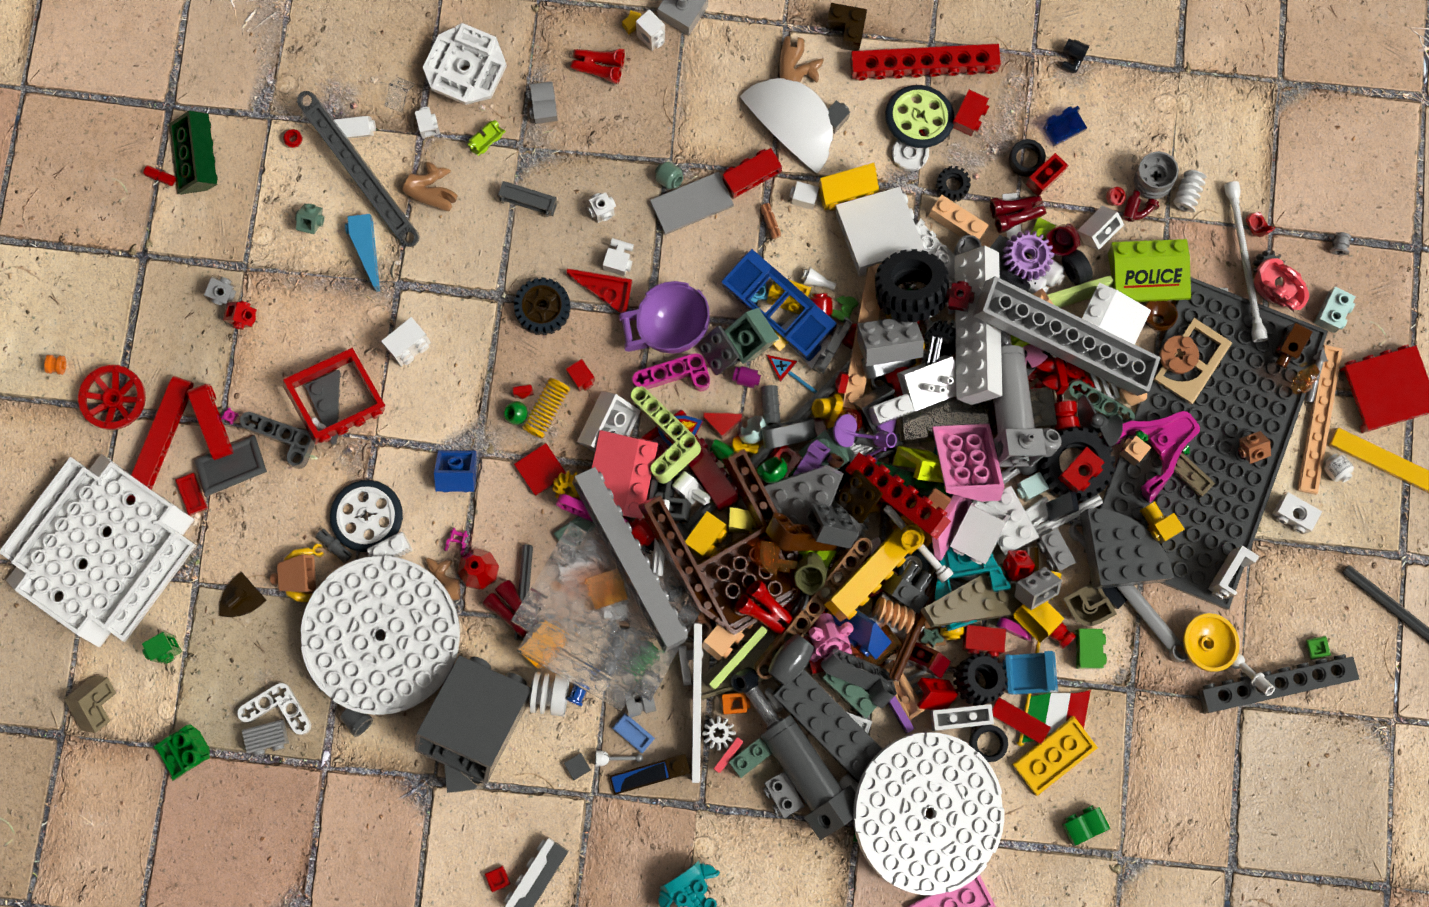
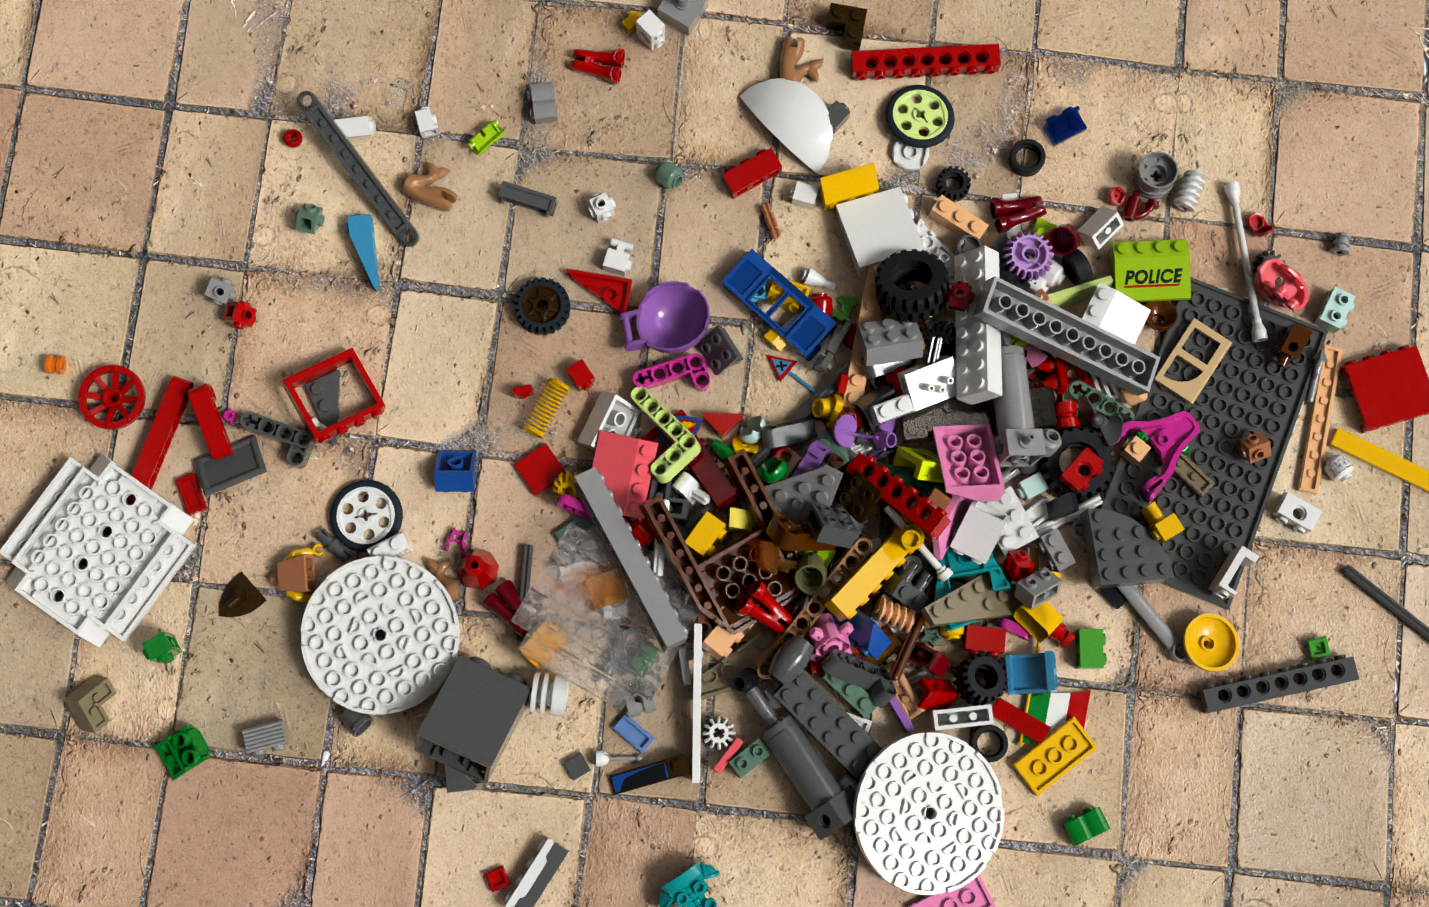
(162, 176): red piece -> none
(193, 152): dark green slope -> none
(282, 702): white beam -> none
(406, 342): white piece -> none
(461, 48): white piece -> none
(516, 413): green piece -> none
(576, 695): blue bush -> none
(691, 203): light grey tile -> none
(727, 700): orange brick -> none
(738, 658): yellowish green tile -> none
(746, 377): magenta brick -> none
(751, 335): sand green brick -> none
(770, 404): dark grey axle -> none
(783, 794): light grey brick -> none
(970, 112): red brick -> none
(1046, 175): red brick -> none
(1073, 371): red tile -> none
(1076, 50): black piece -> none
(1090, 606): dark tan brick -> none
(1173, 363): nougat plate -> none
(1257, 678): white pin -> none
(1305, 379): clear orange piece -> none

